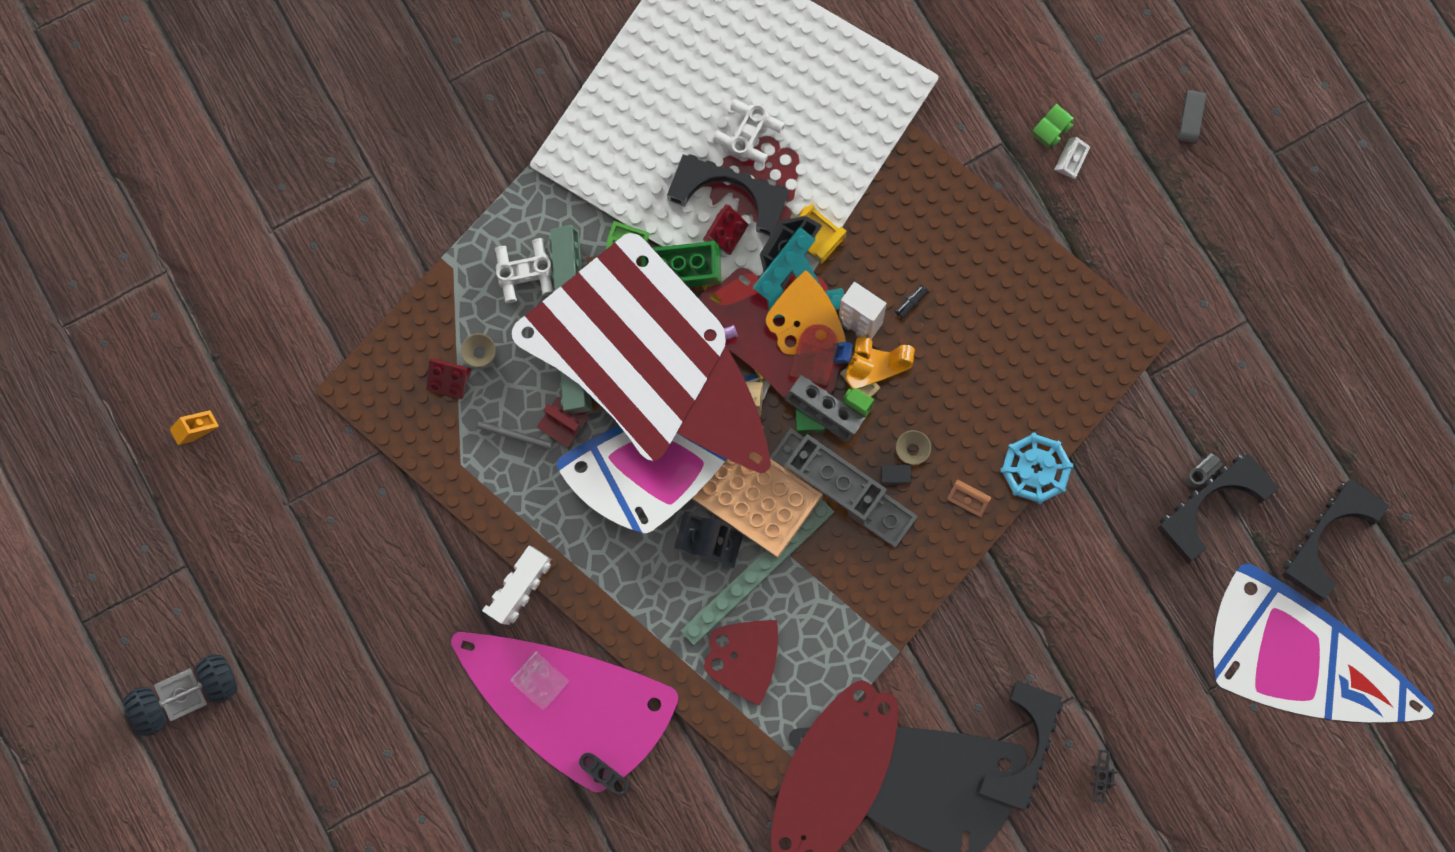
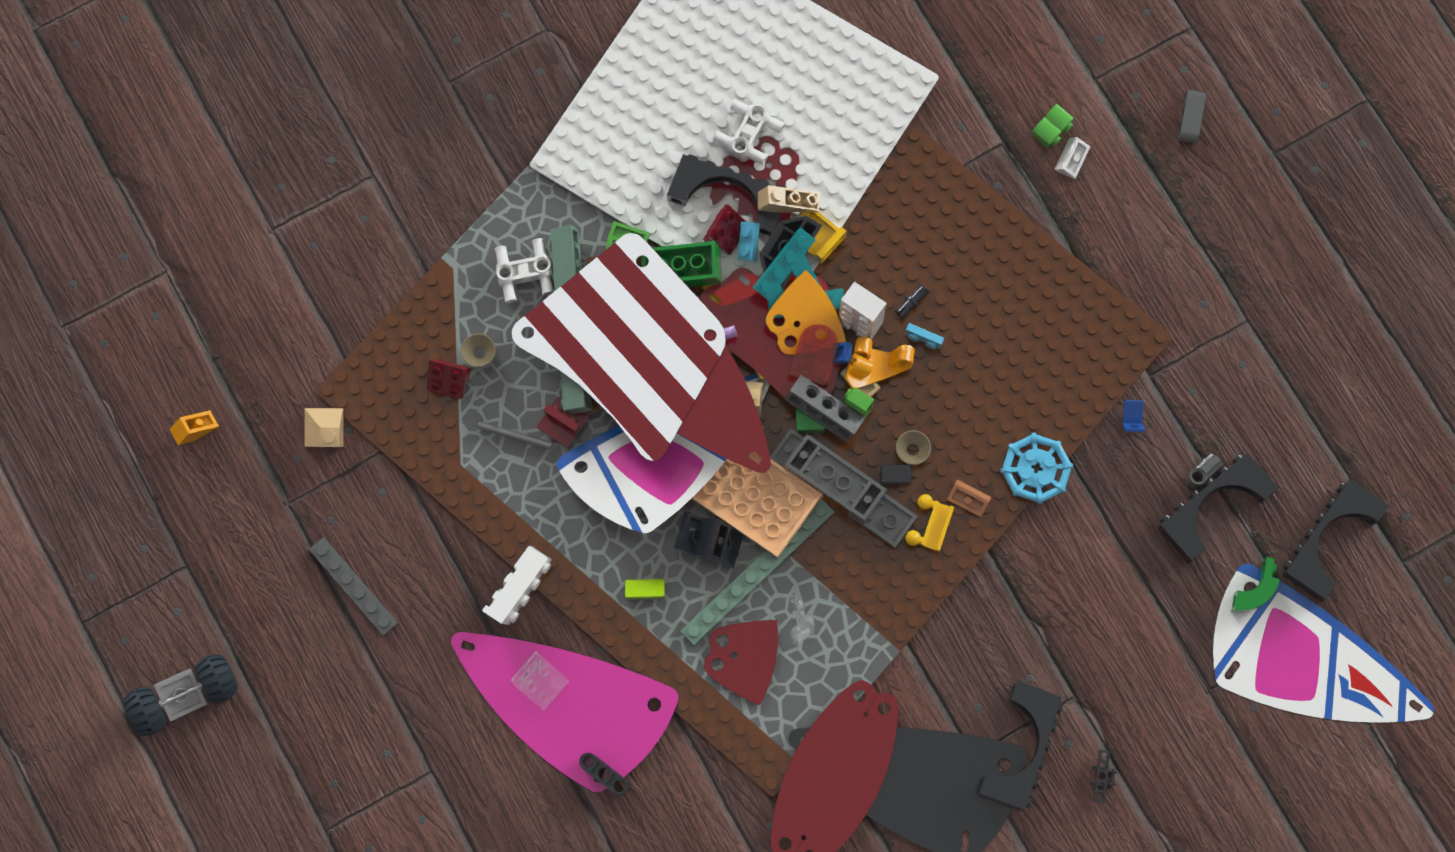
(323, 427): none -> tan slope
(353, 586): none -> dark grey plate
(644, 589): none -> lime slope
(748, 241): none -> medium azure plate
(784, 200): none -> tan slope
(801, 632): none -> clear bracket
(930, 339): none -> medium azure plate
(936, 526): none -> yellow gear
(1133, 416): none -> blue bracket
(1250, 600): none -> green arch

